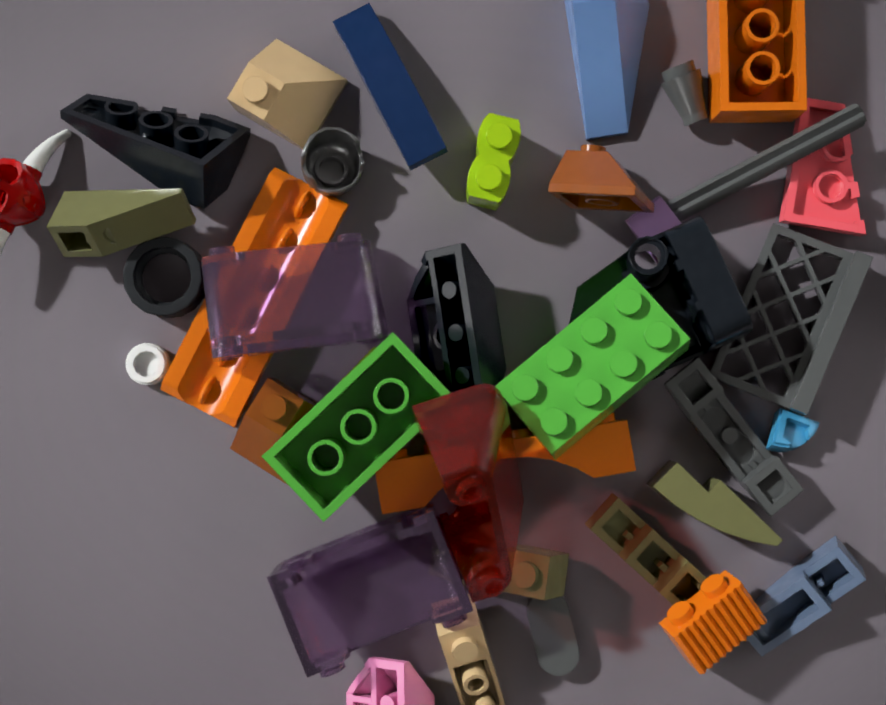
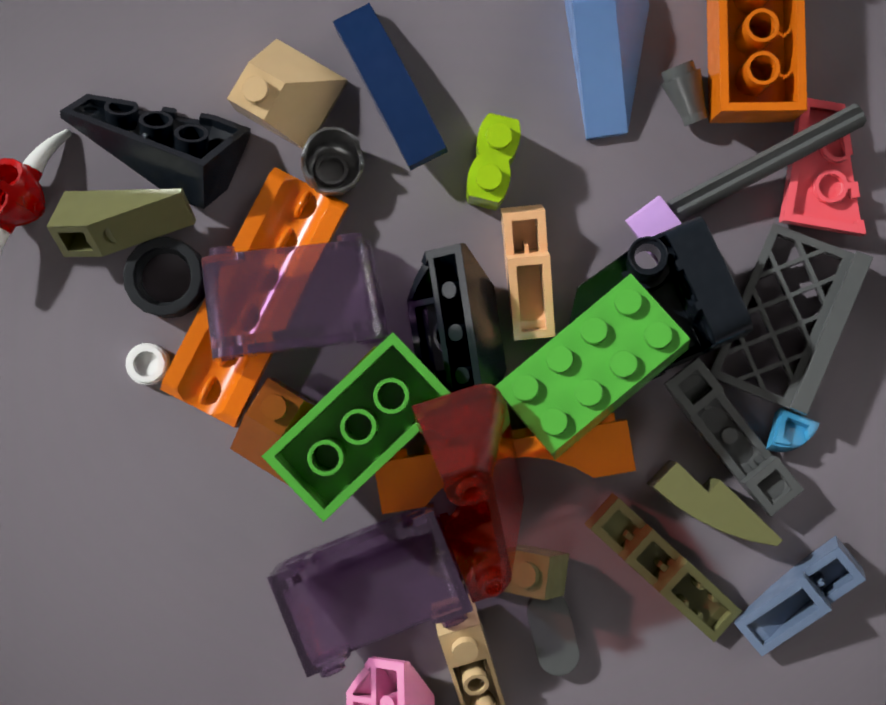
(528, 272): none -> light nougat slope
(597, 182): dark orange slope -> none
(712, 621): orange brick -> none

